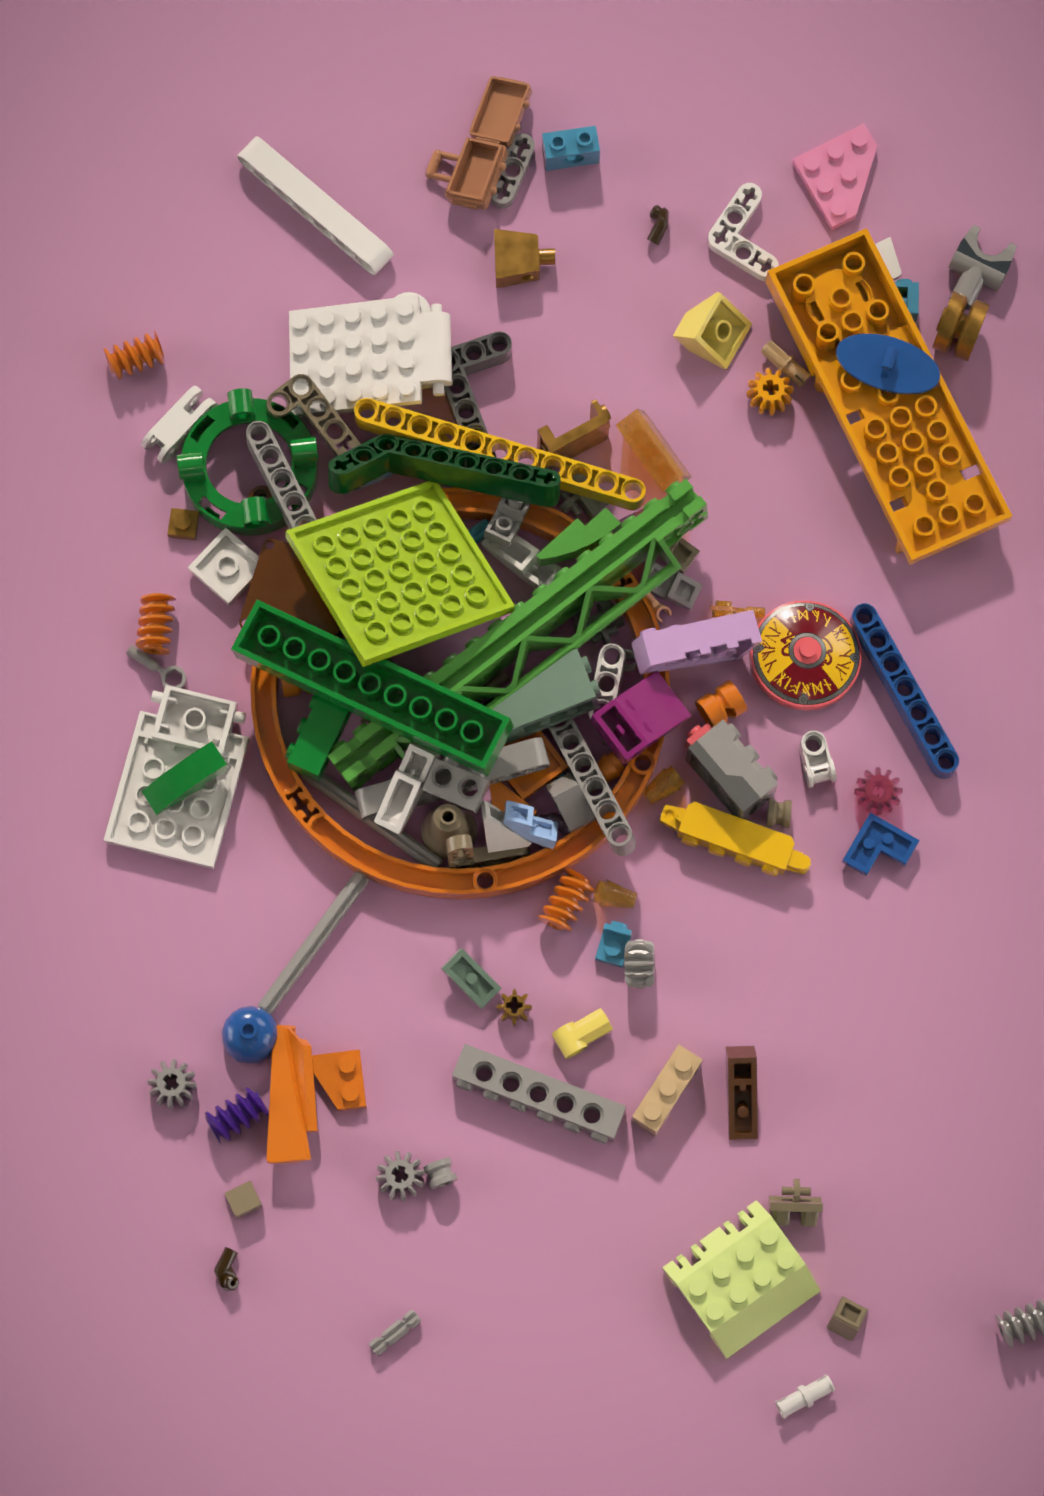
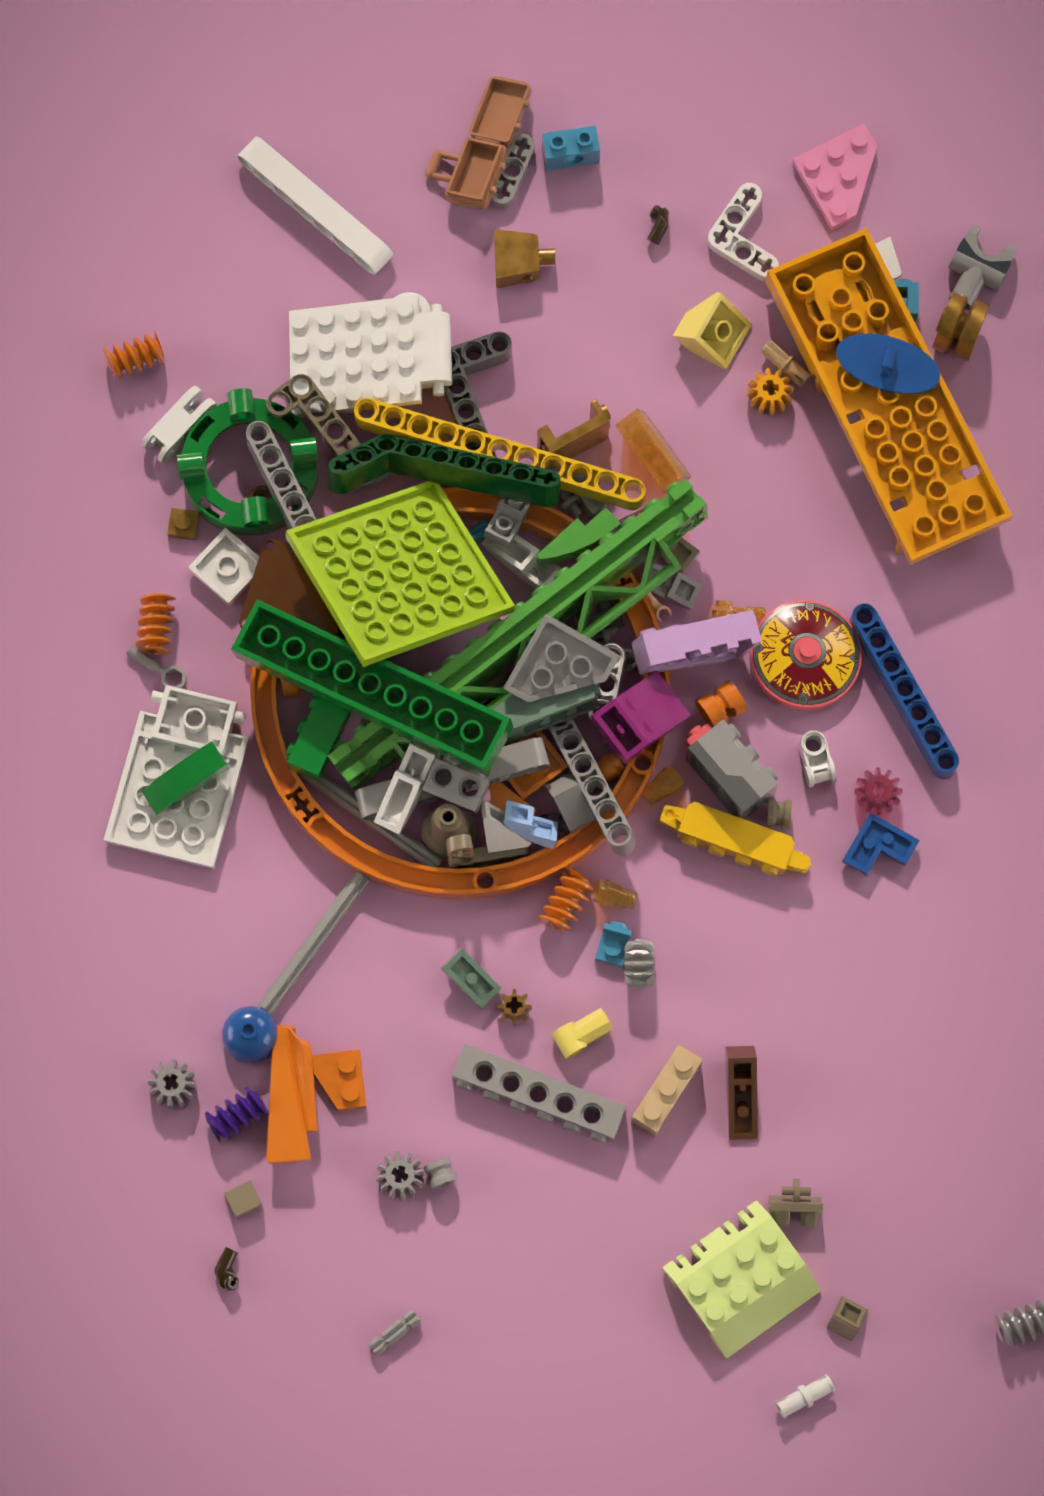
(559, 662): none -> light grey plate

